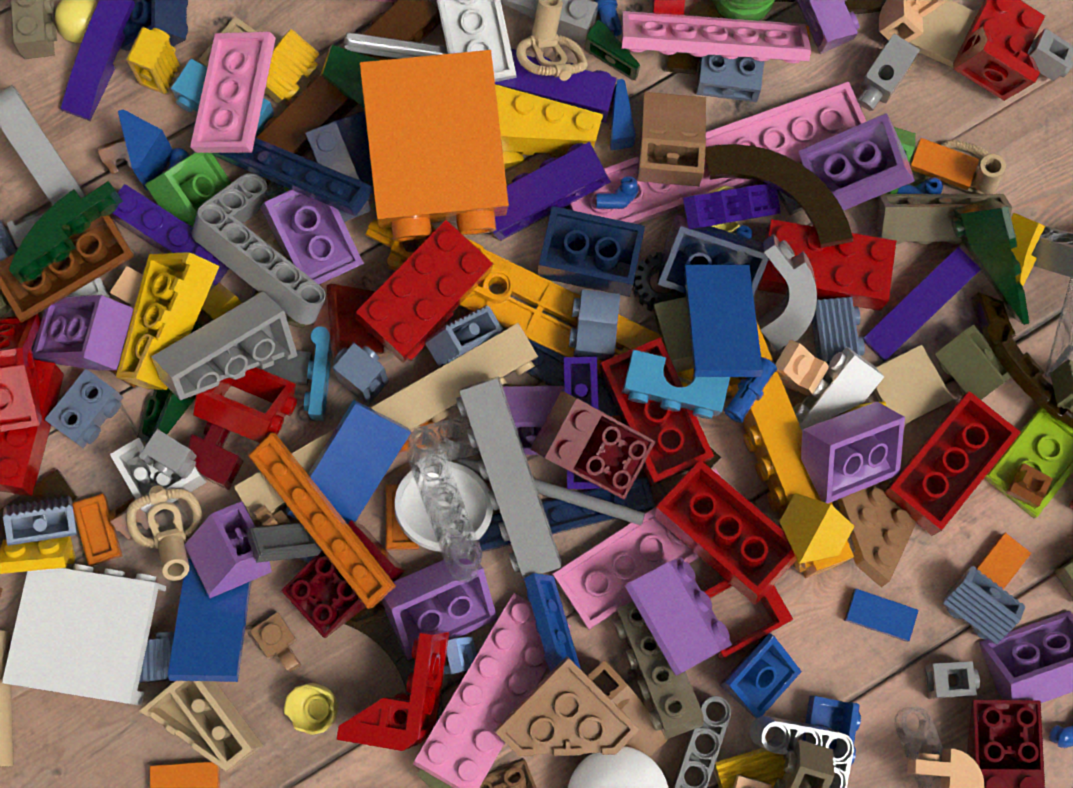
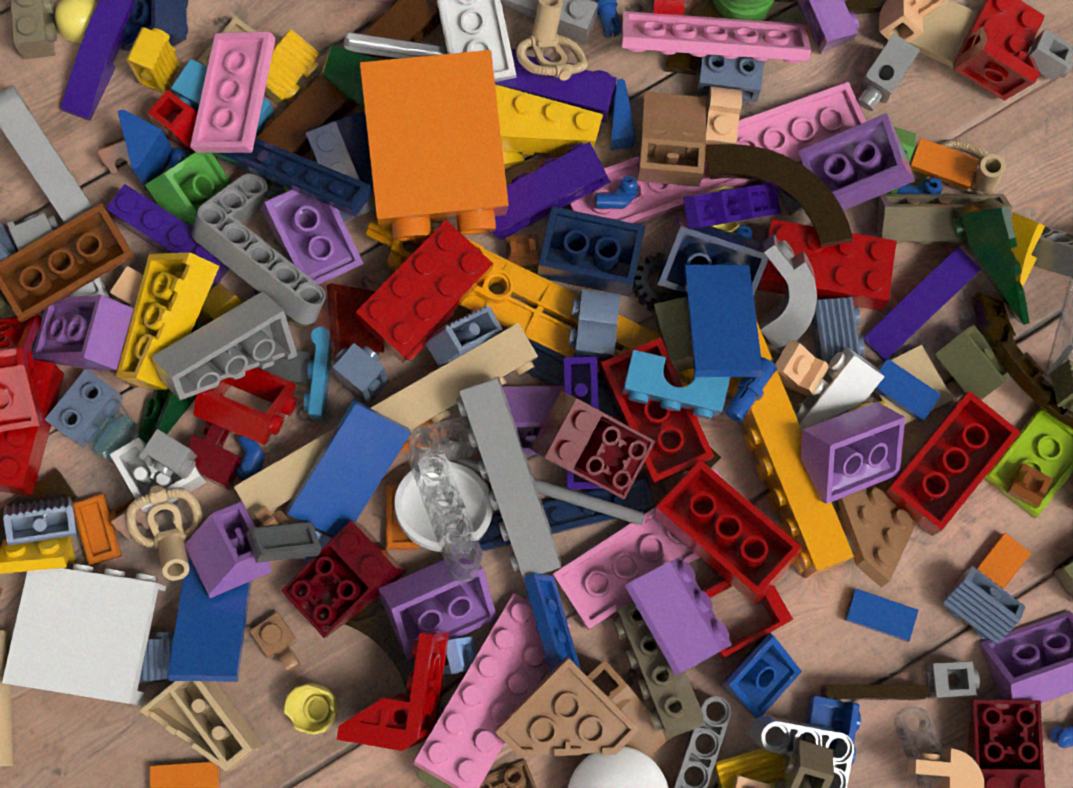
(49, 236): dark green slope -> none
(114, 435): none -> clear light blue brick
(175, 119): none -> red slope
(252, 459): none -> blue arm
(322, 520): orange tile -> none
(523, 250): none -> dark orange tile
(607, 48): dark green slope -> none
(722, 115): none -> light nougat brick
(814, 528): yellow slope -> none
(874, 692): none -> dark brown tile
(906, 391): none -> blue tile

